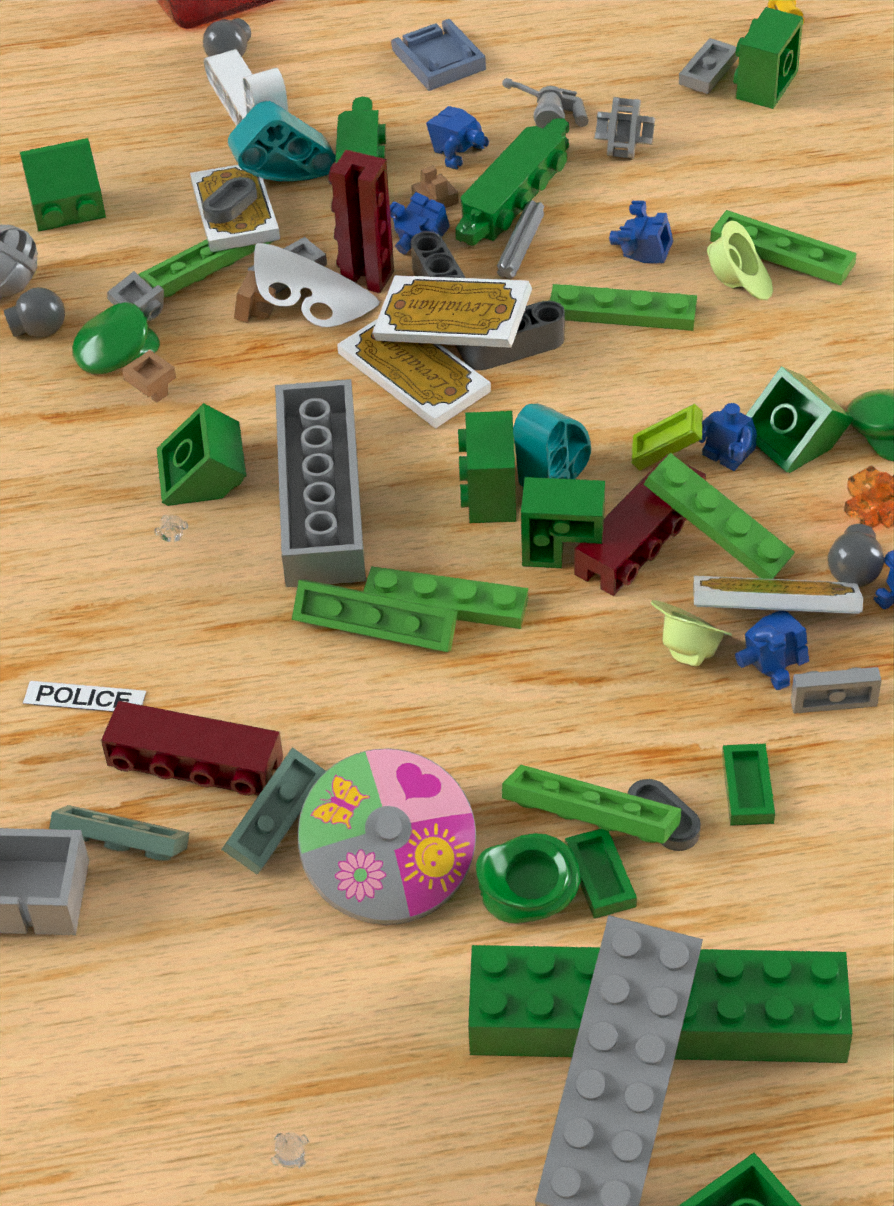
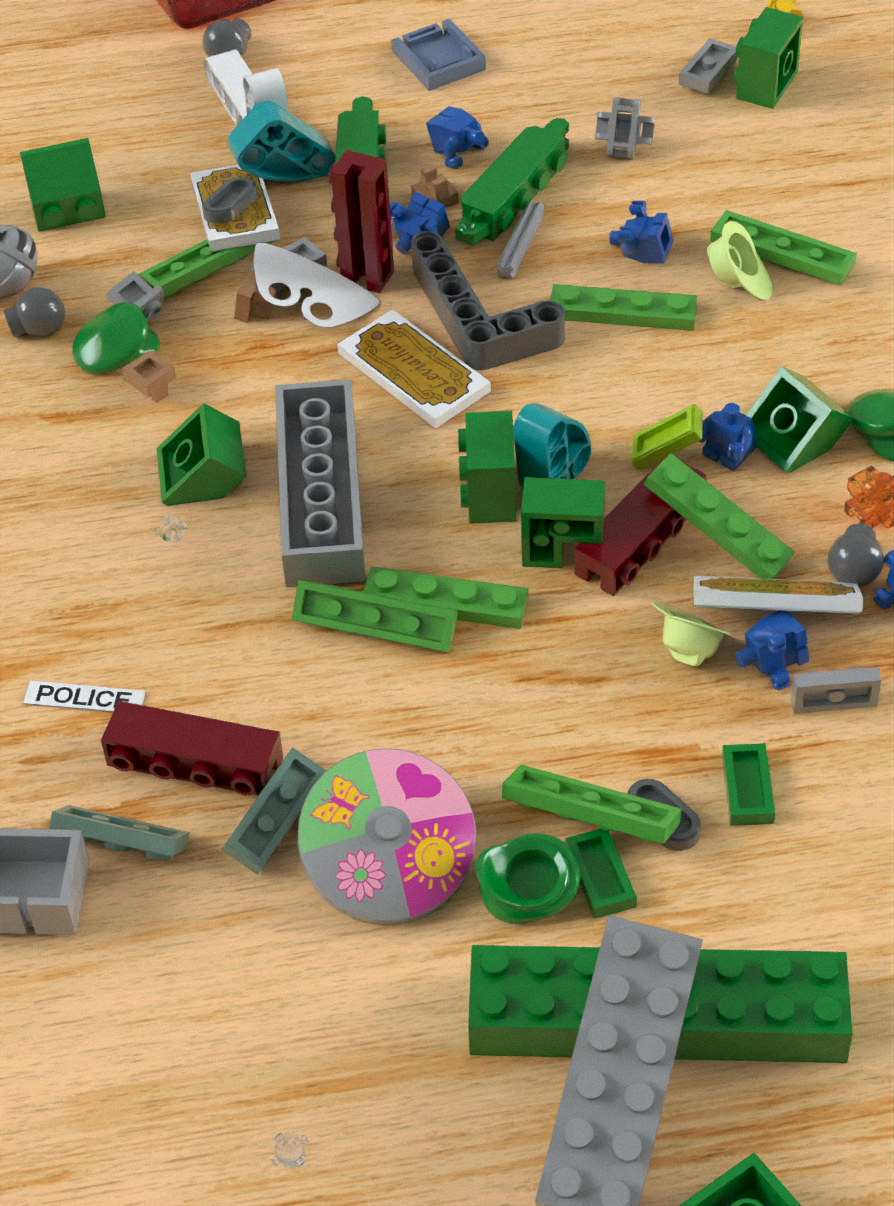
(452, 311): tile -> none
(552, 103): light grey piece -> none

